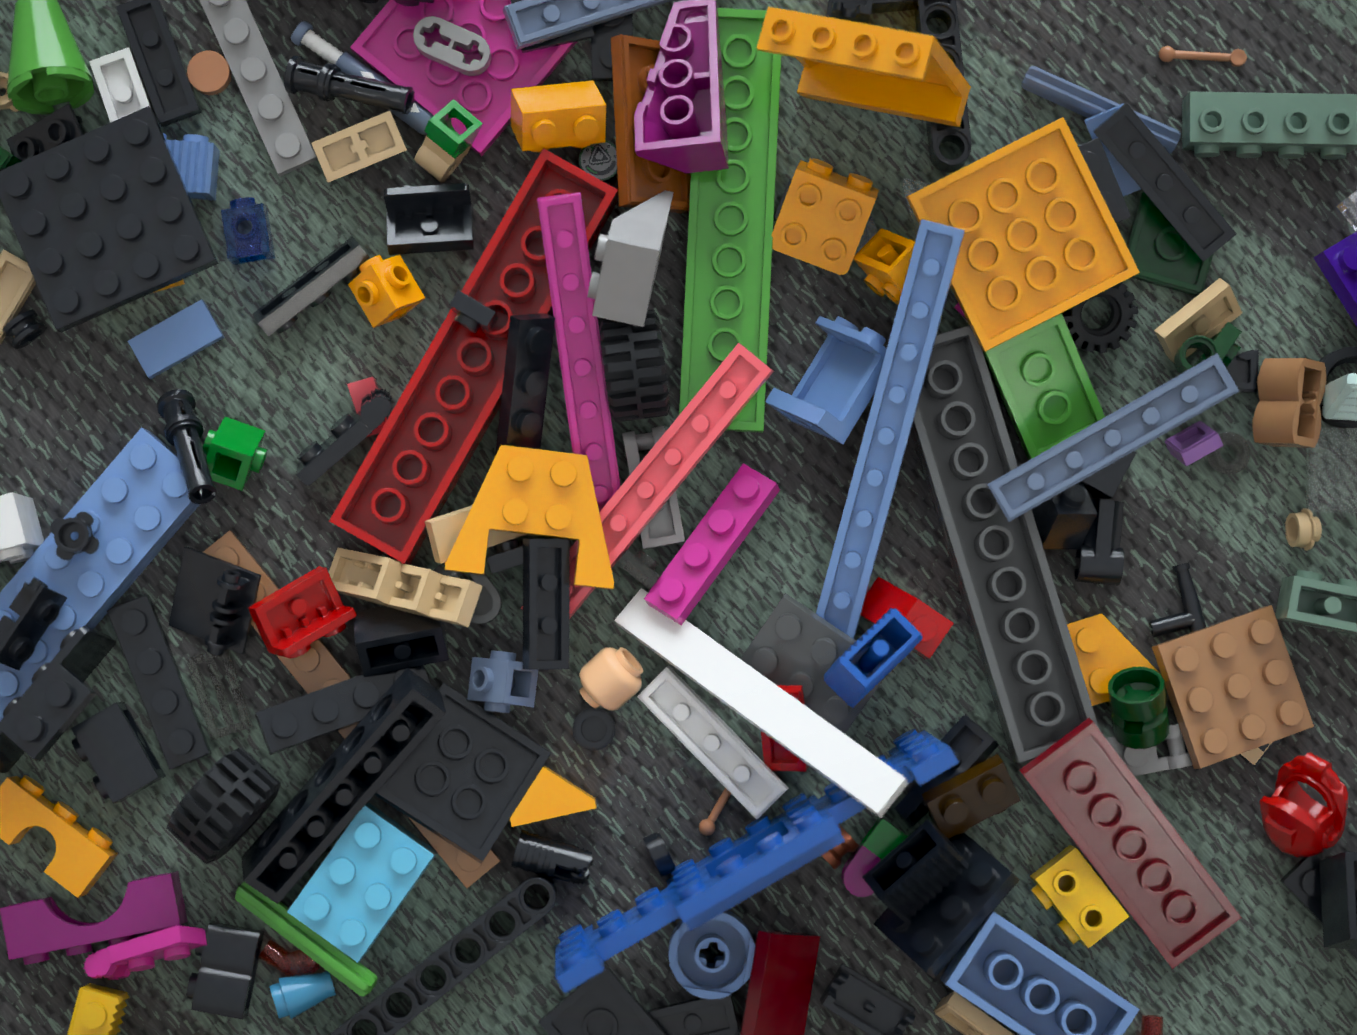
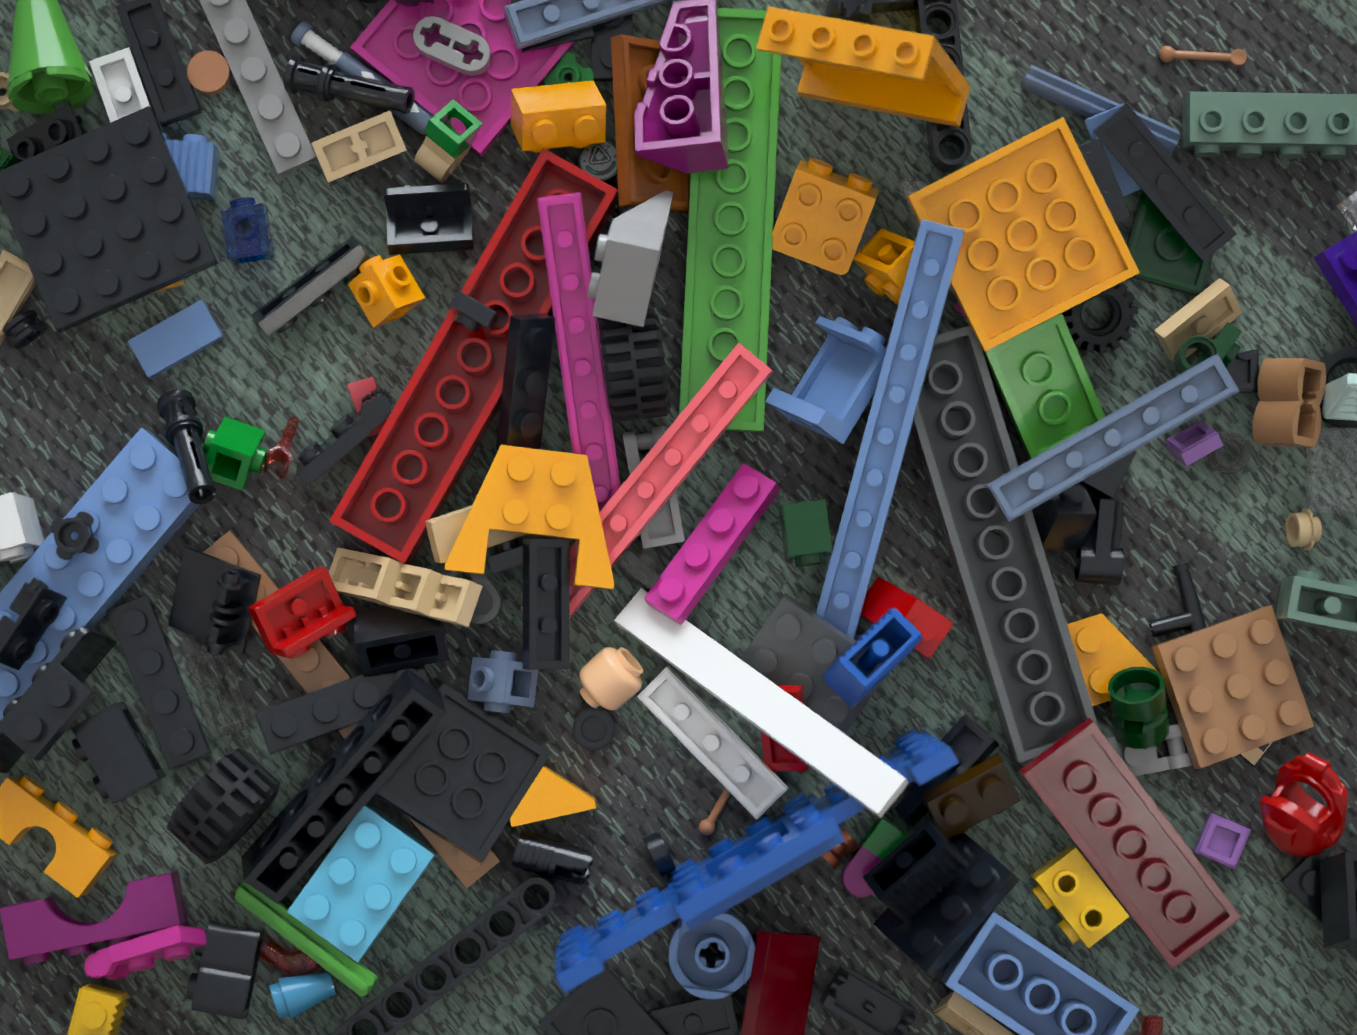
(281, 451): none -> clear red hand
(566, 66): none -> green plate
(805, 532): none -> dark green brick
(1222, 840): none -> medium lavender tile

